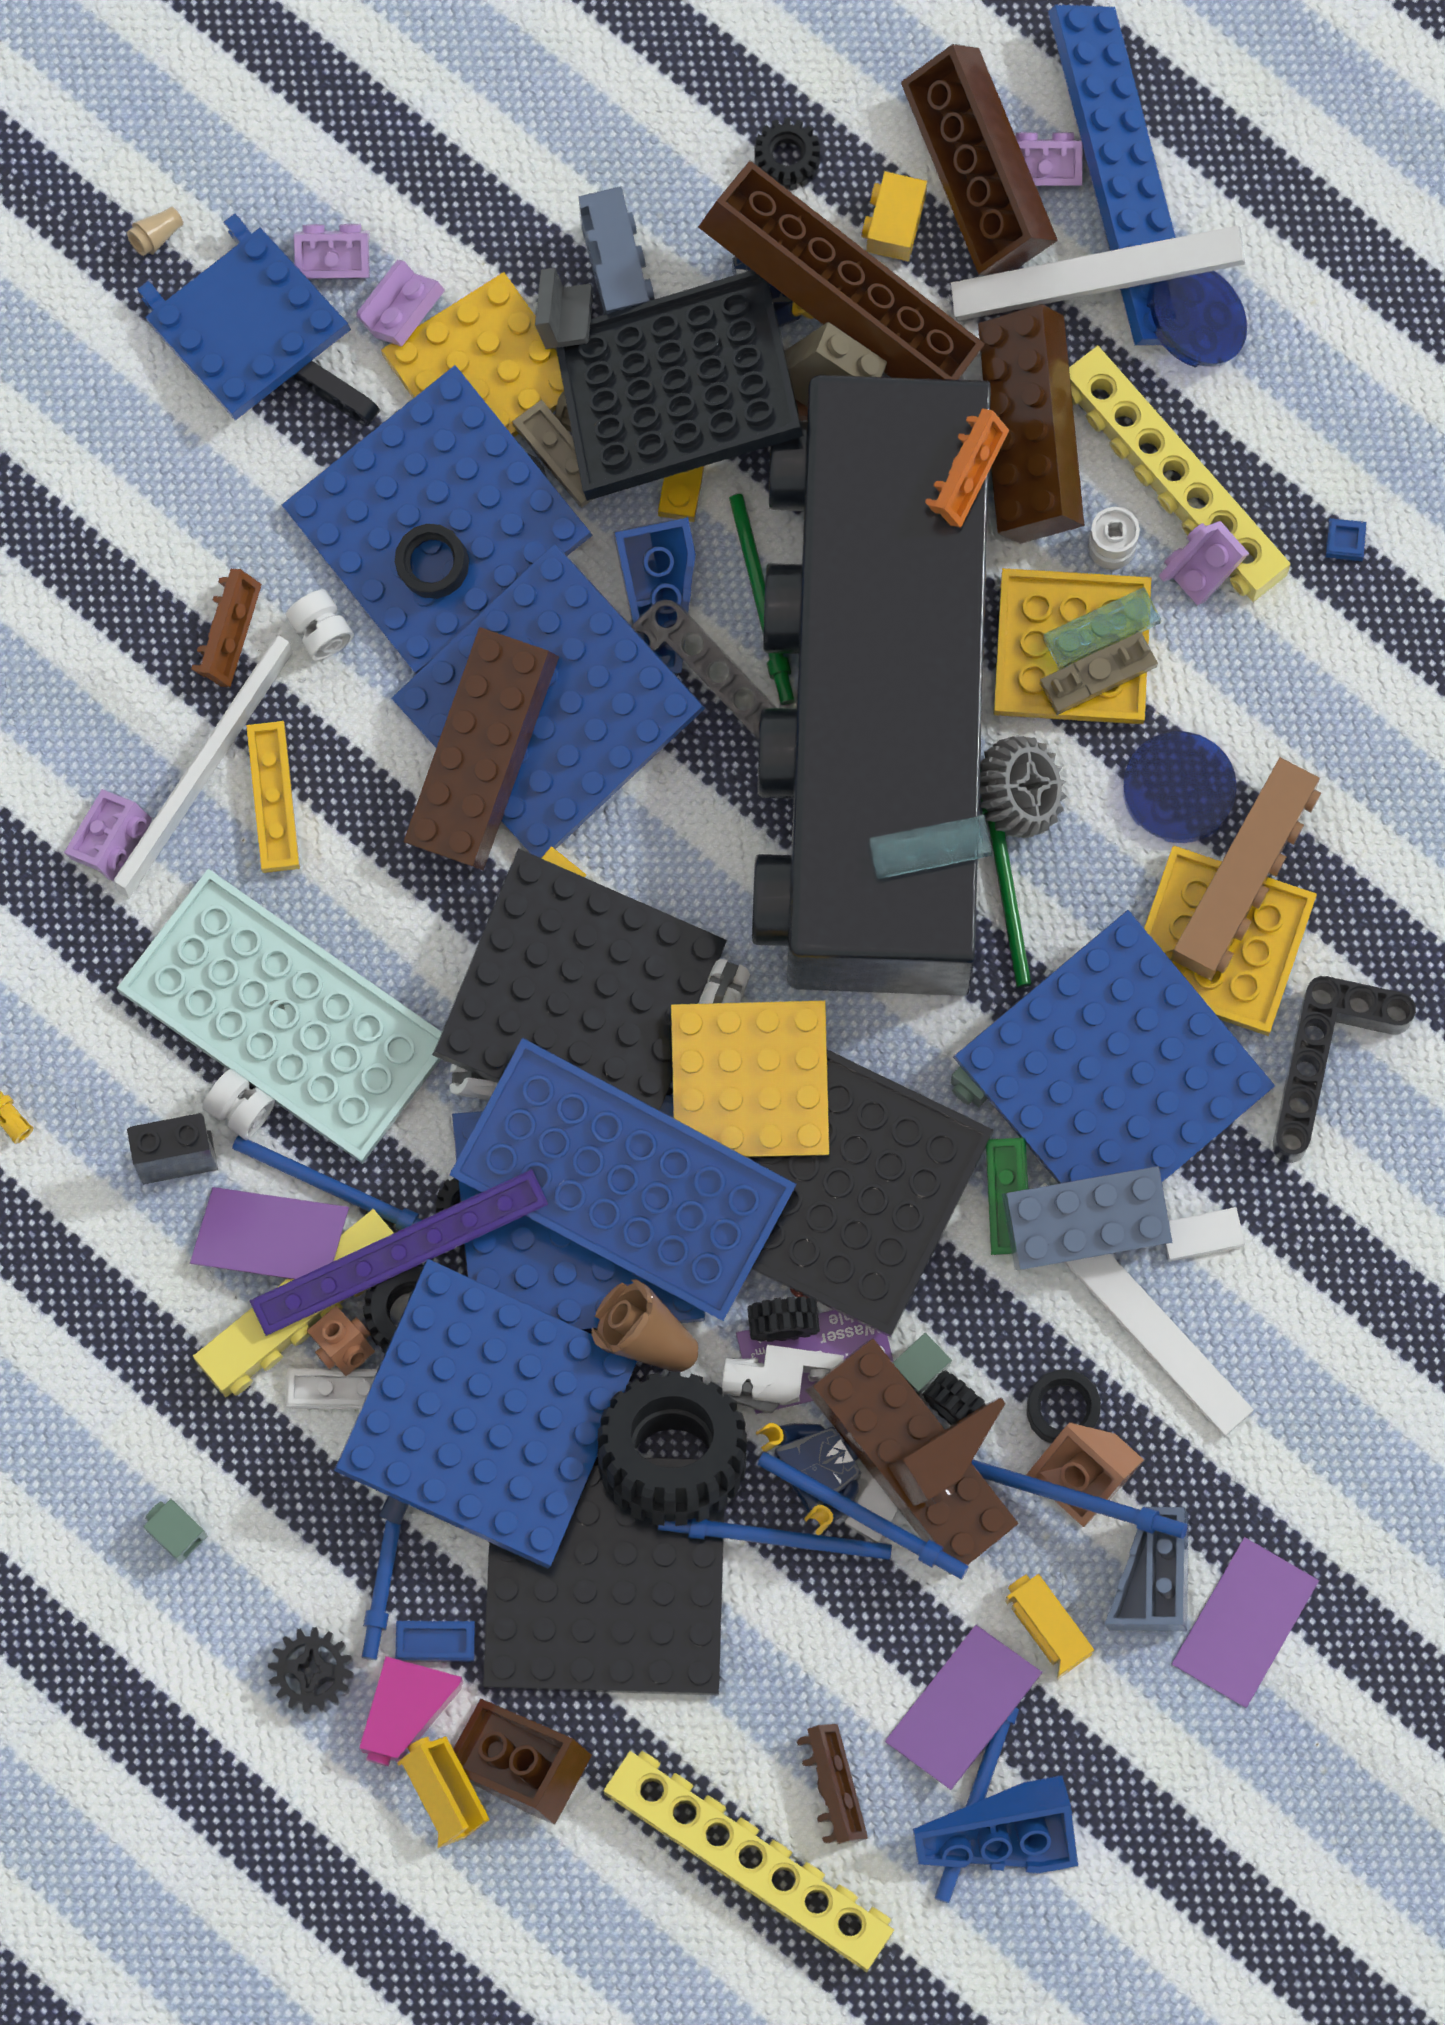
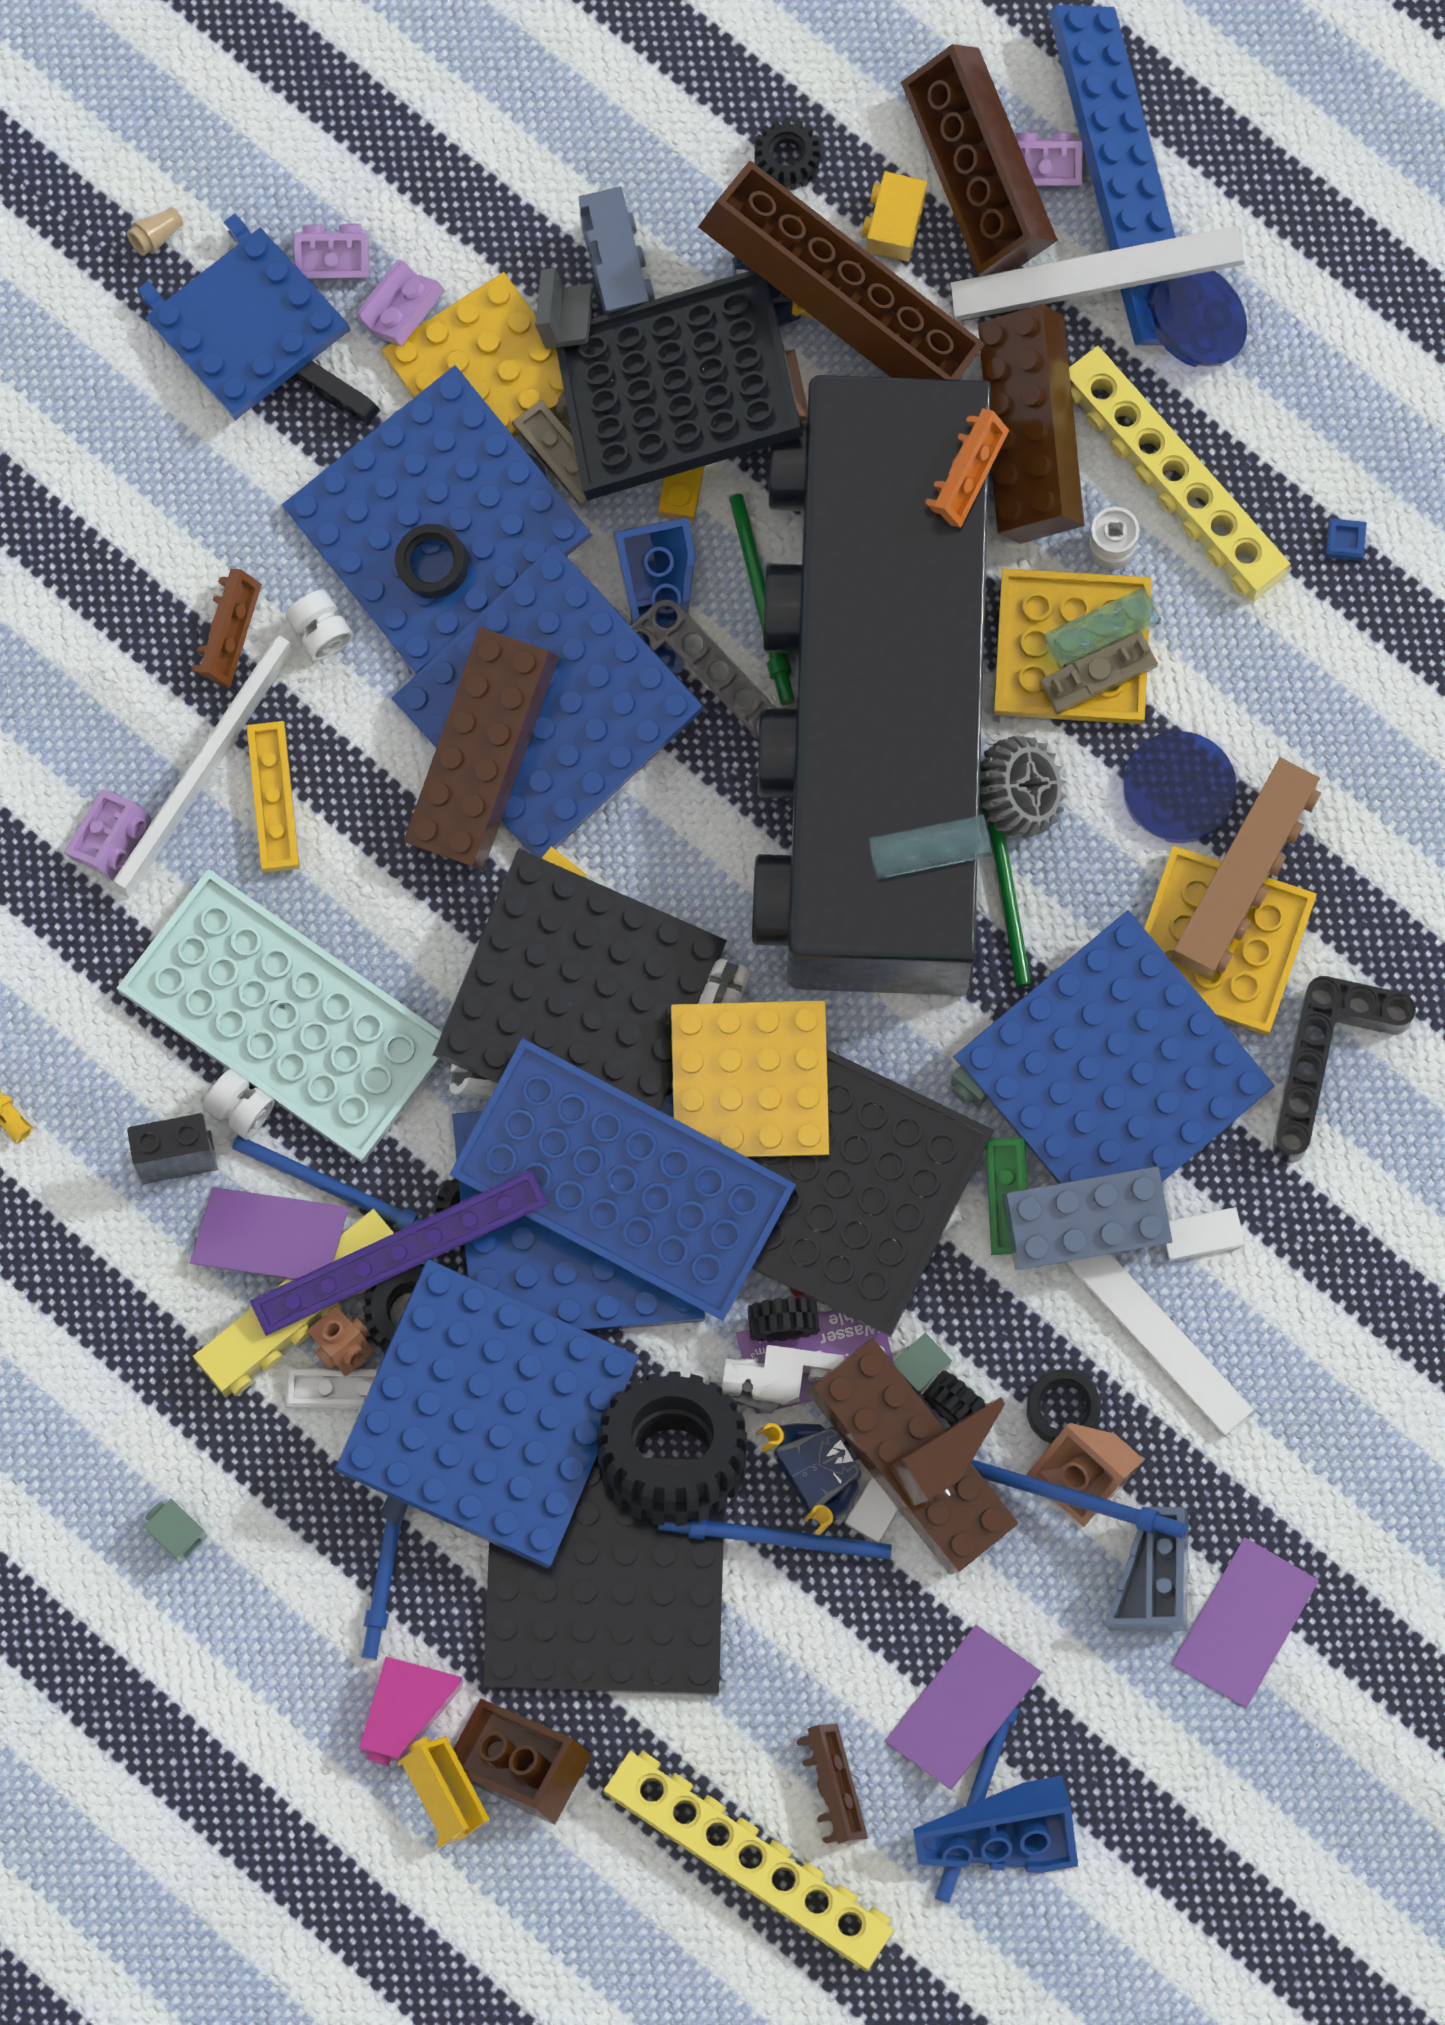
(328, 1673): black gear -> none
(435, 1641): blue tile -> none
(643, 1329): medium nougat cone -> none
(829, 353): dark tan brick -> none
(928, 1552): blue bar -> none
(1048, 1623): yellow window -> none
(1204, 561): lavender bracket -> none

